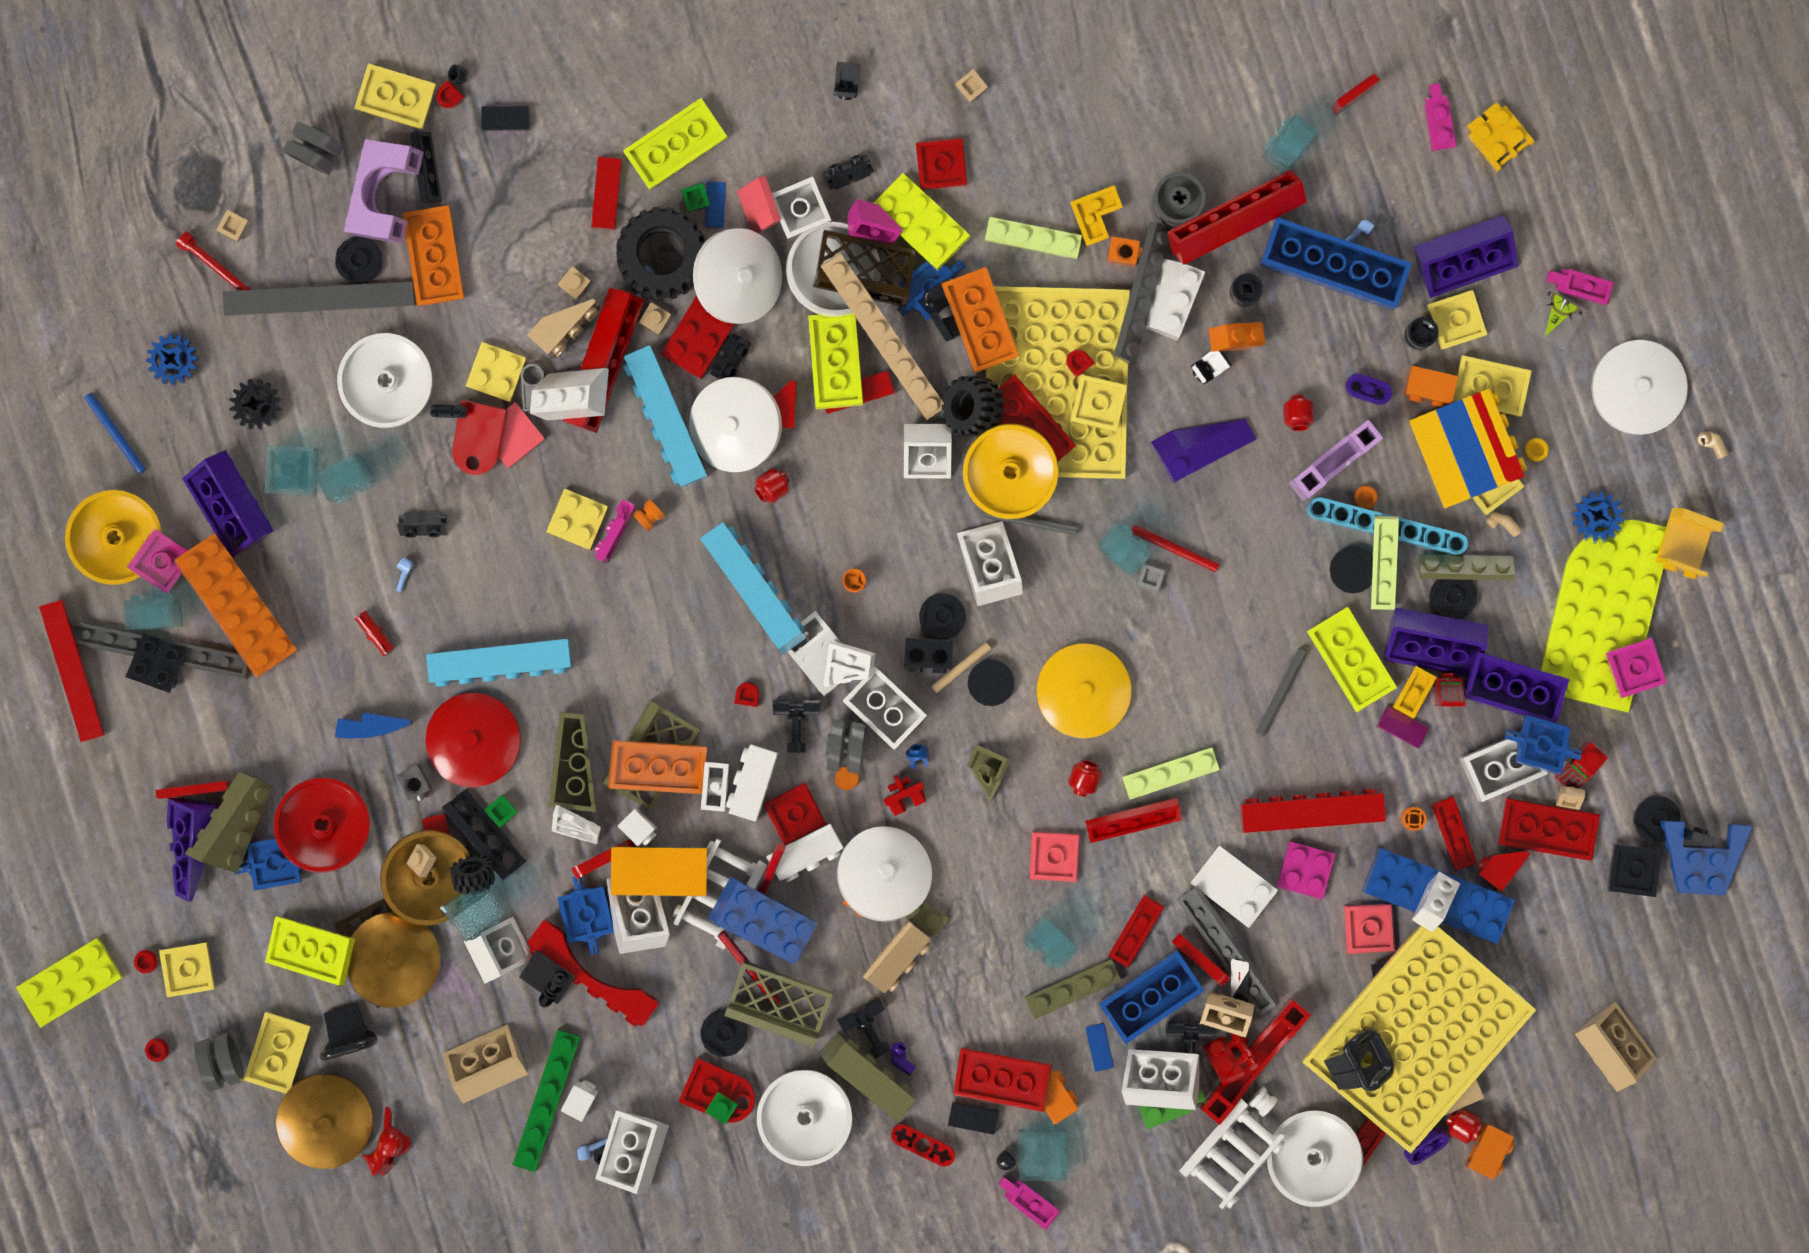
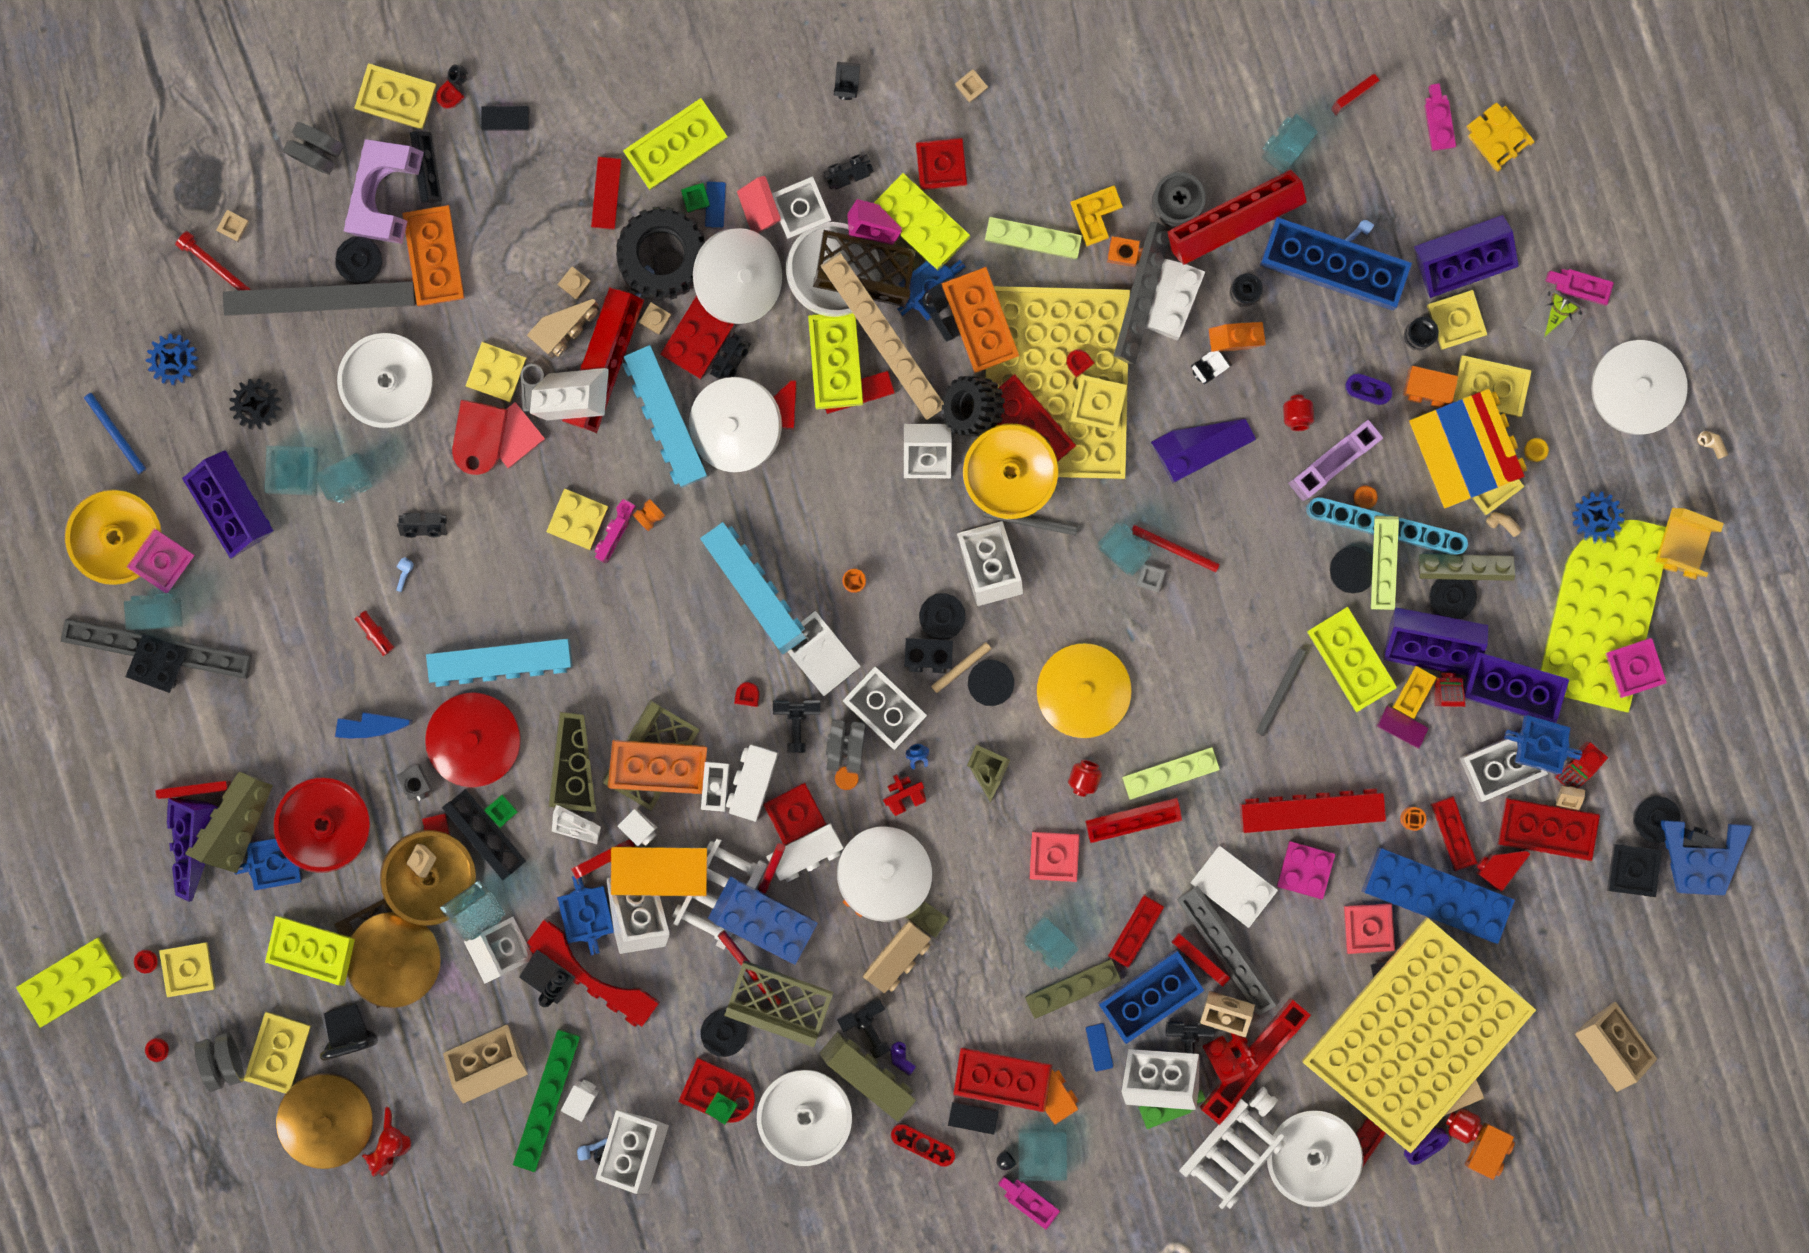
(71, 670): red tile -> none
(235, 606): orange brick -> none
(448, 411): black axle -> none
(472, 874): black tyre -> none
(771, 485): red head -> none
(847, 664): white wing -> none
(1239, 980): sticker -> none
(1346, 1065): black piece -> none
(1435, 901): white brick -> none

